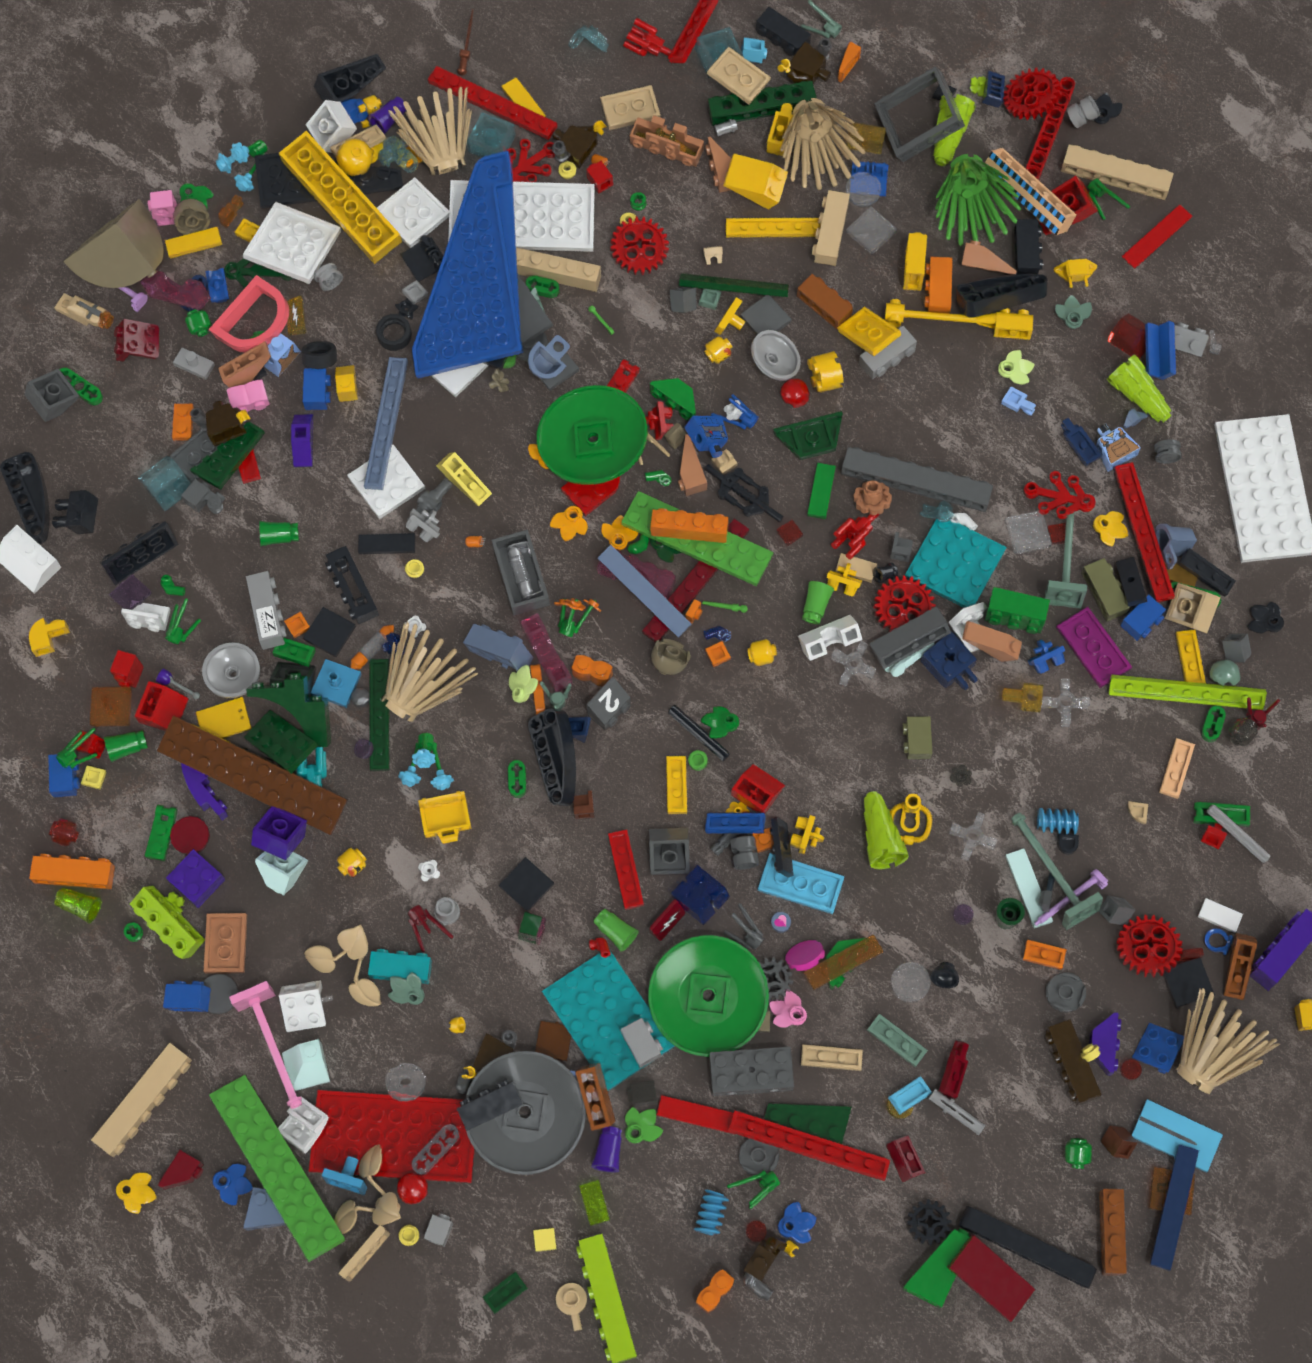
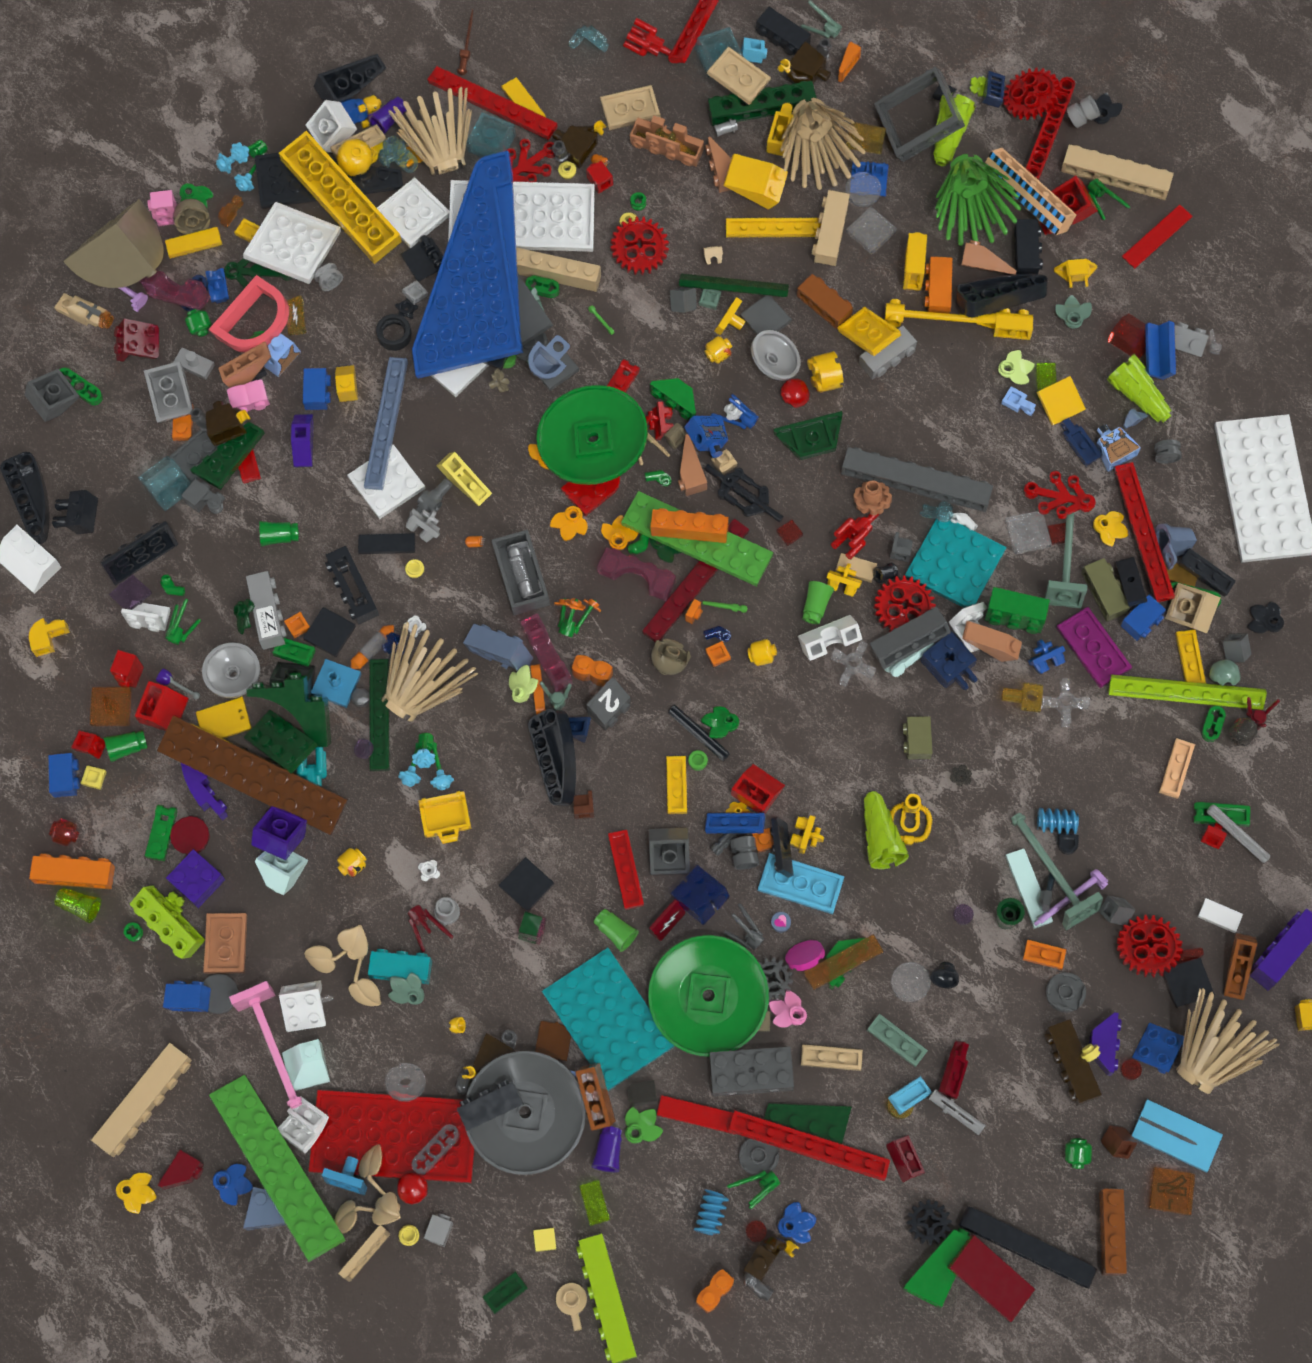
(67, 755): green plant -> none
(169, 391): none -> light grey slope
(242, 611): none -> dark green plate
(319, 355): black tyre -> none
(512, 779): green beam -> none
(601, 945): red arm -> none
(641, 1043): light grey brick -> none
(644, 591): sand blue tile -> none
(821, 491): green tile -> none
(962, 832): clear pin -> none
(1045, 375): none -> clear neon green plate
(1061, 400): none -> yellow tile
(1138, 811): tan tile -> none
(1174, 1207): dark blue tile -> none
(1229, 939): blue piece -> none

